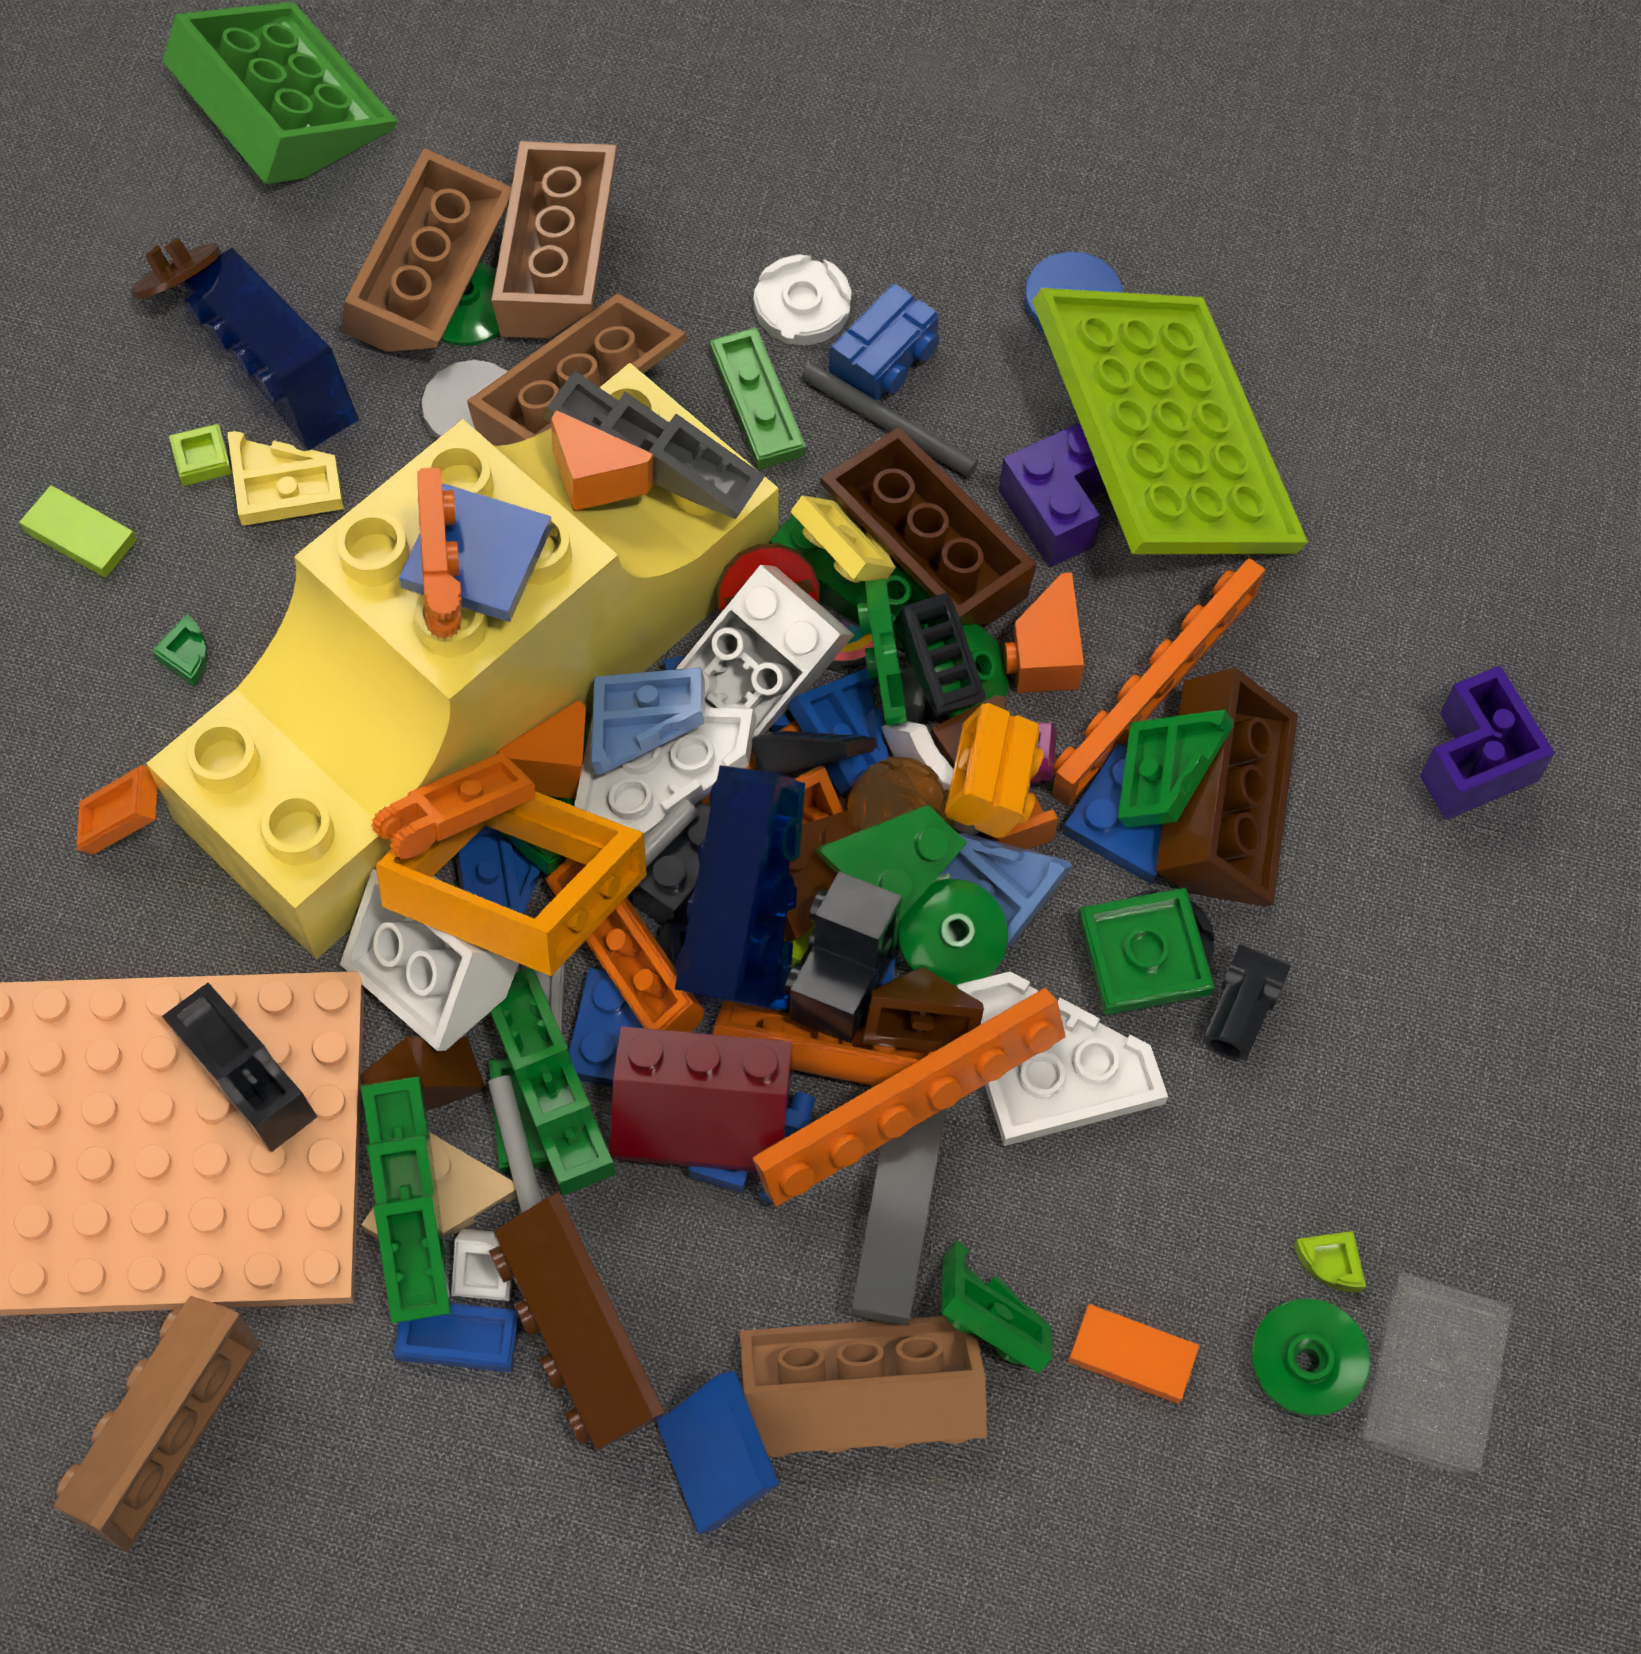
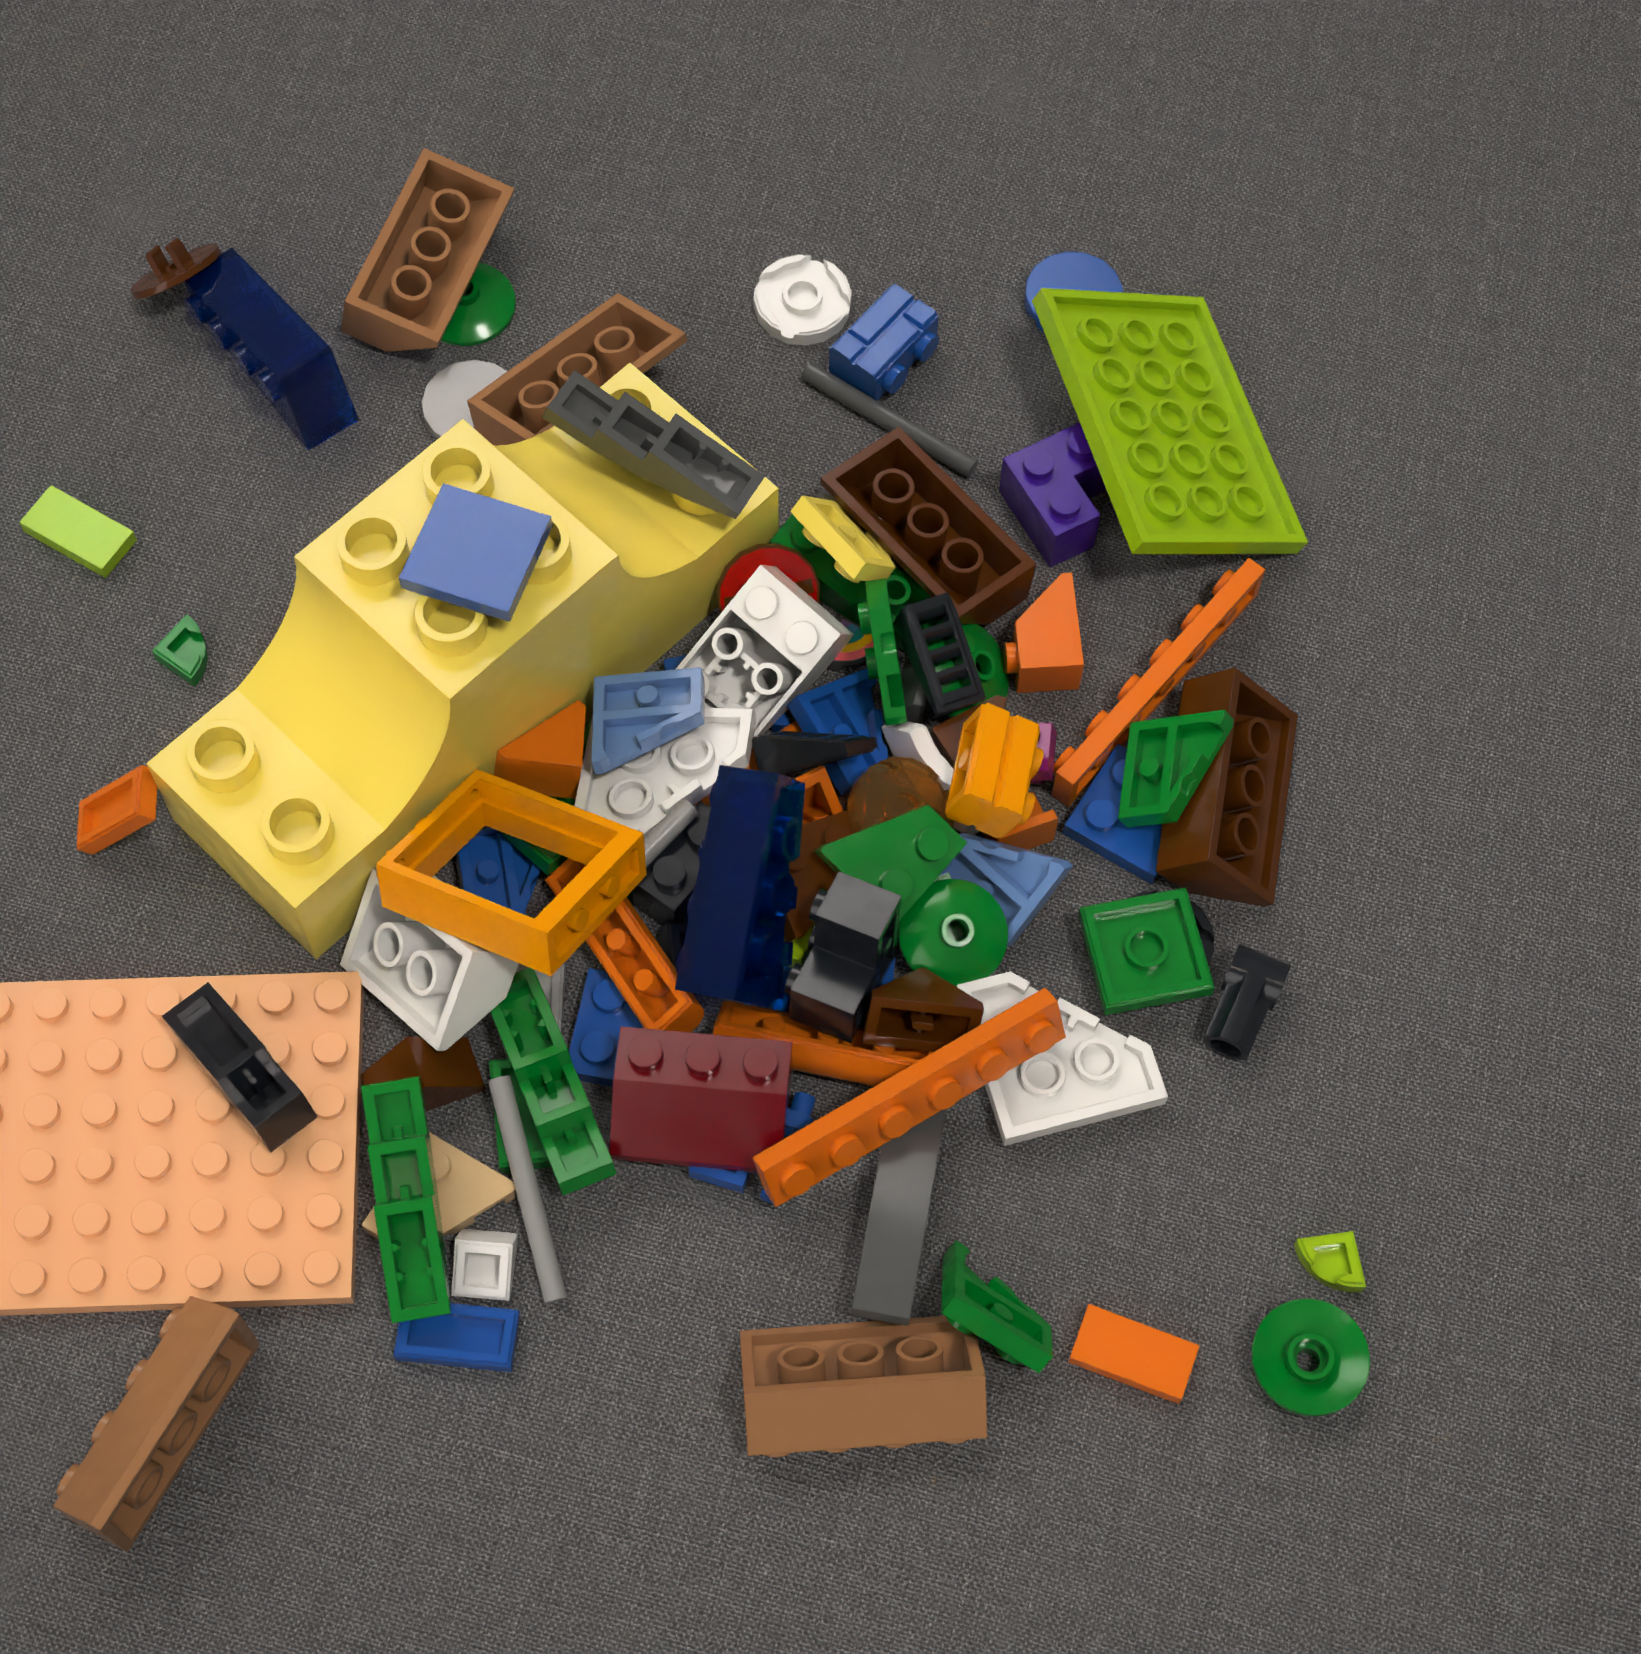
(200, 454): lime tile -> none
(274, 88): bright green slope -> none
(282, 480): light yellow wing -> none
(438, 556): orange hinge -> none
(453, 805): orange hinge -> none
(552, 237): medium nougat slope -> none
(576, 1323): reddish brown slope -> none
(598, 465): orange slope -> none
(717, 1452): blue tile -> none
(757, 398): bright green tile -> none
(1436, 1375): clear tile -> none
(1493, 748): dark purple brick -> none

